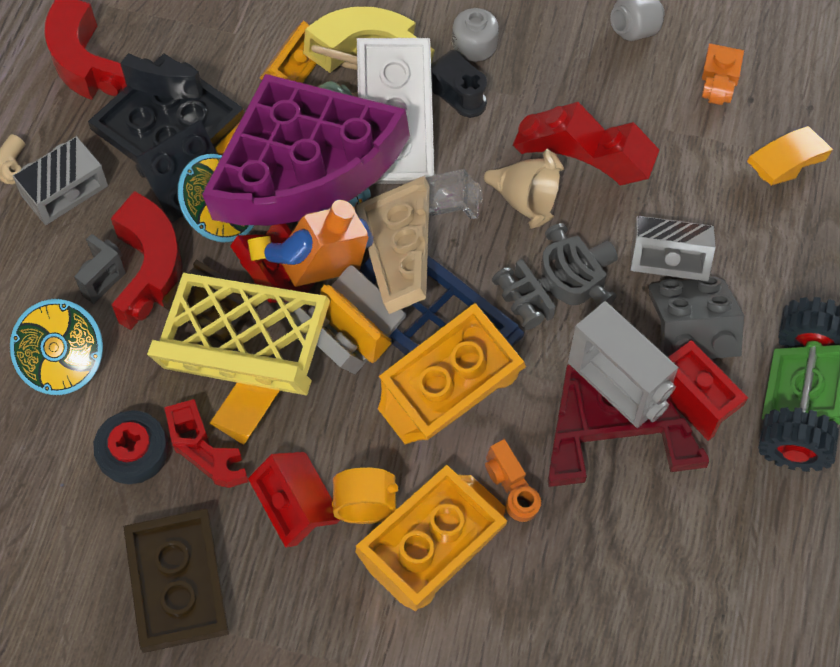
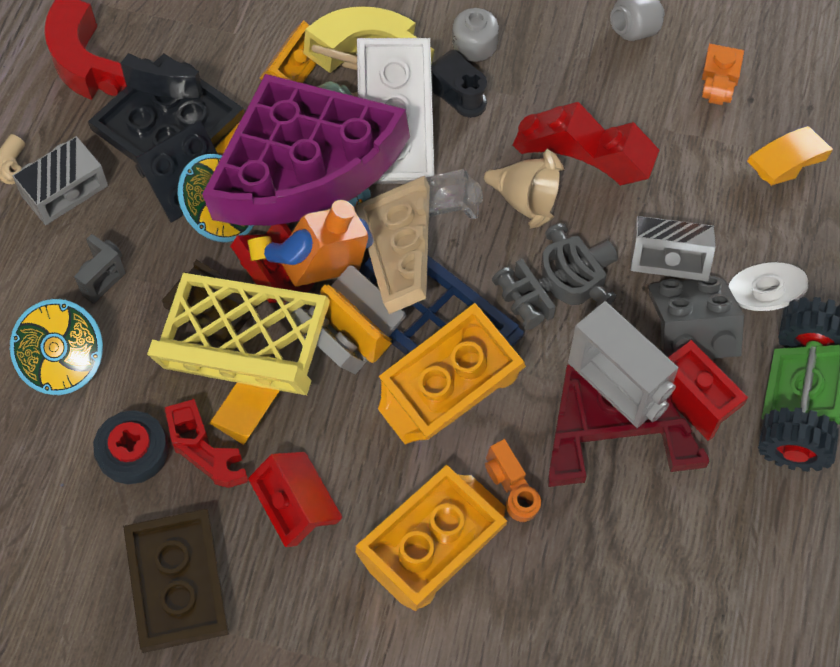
(150, 232): red arch -> none
(364, 495): light orange piece -> none
(768, 286): none -> white dish

